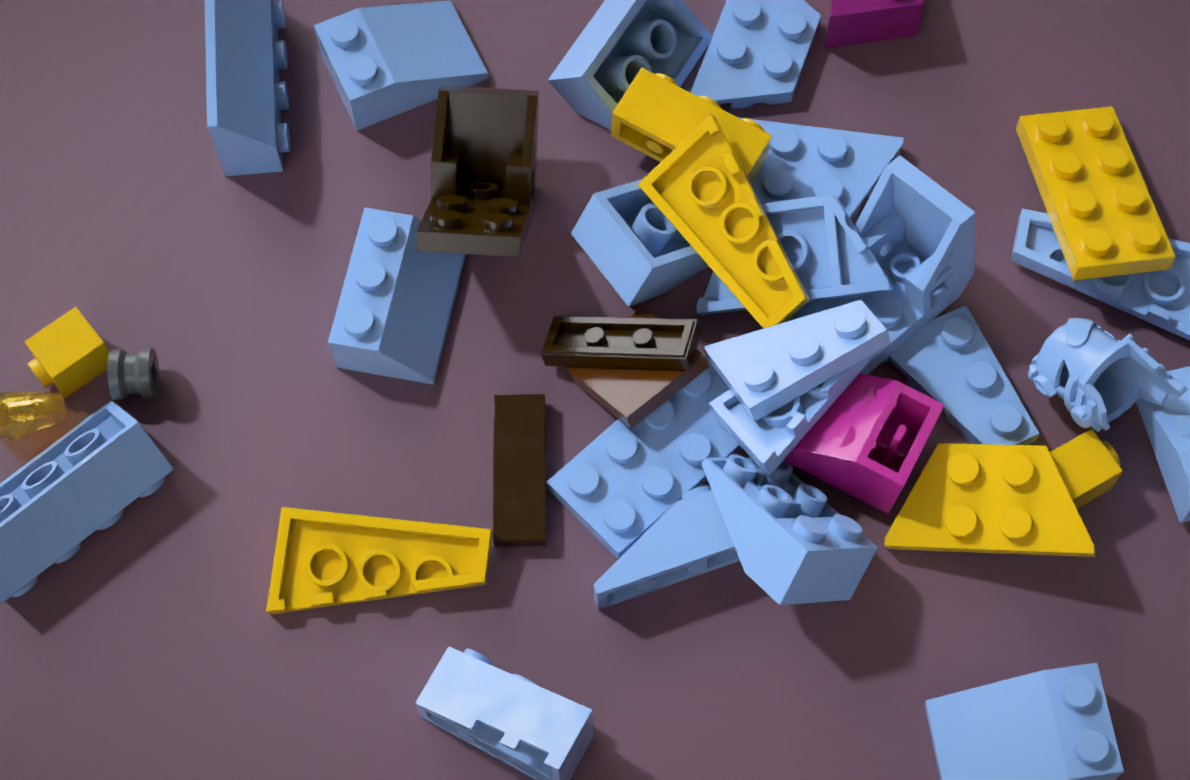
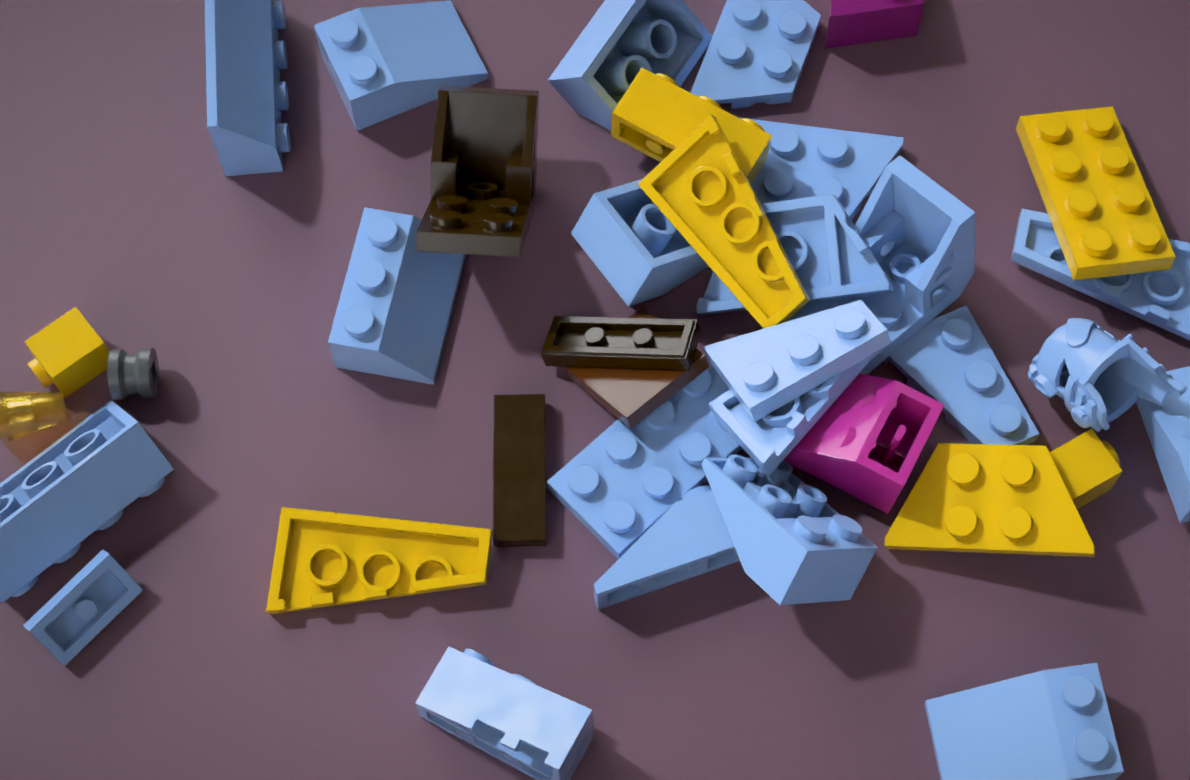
(83, 607): none -> light blue plate

